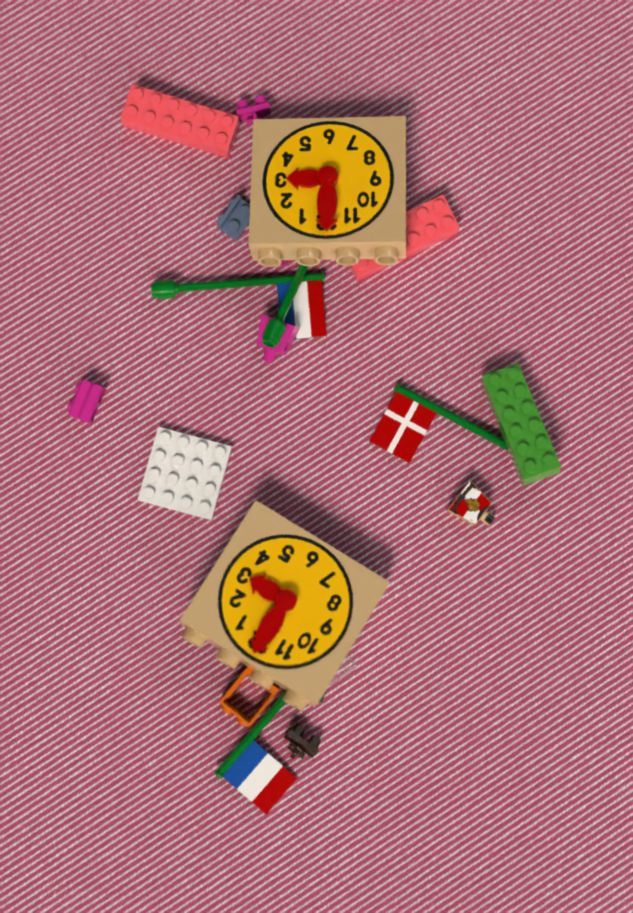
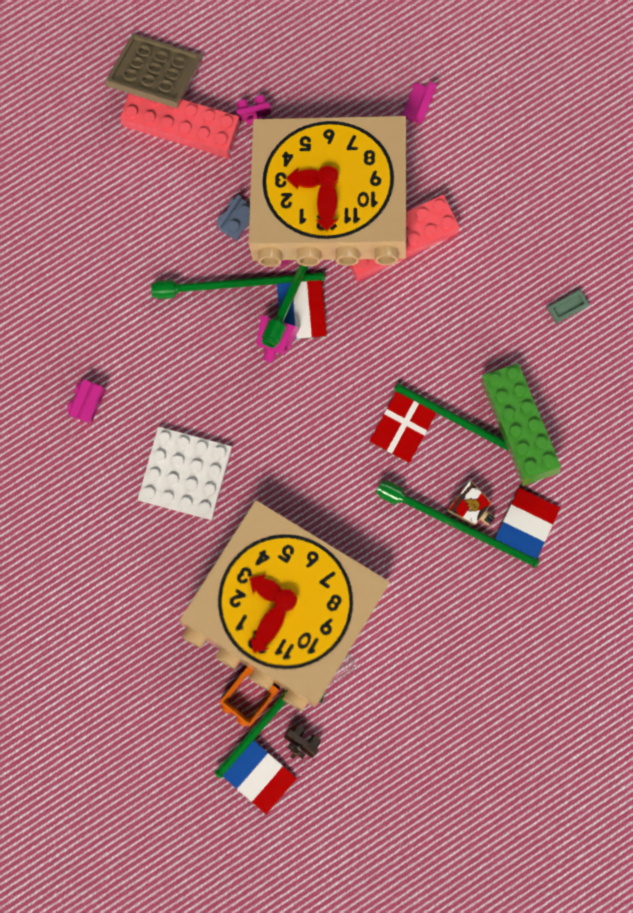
(154, 70): none -> dark tan plate
(419, 102): none -> dark pink panel
(520, 533): none -> flag
(568, 306): none -> sand green tile

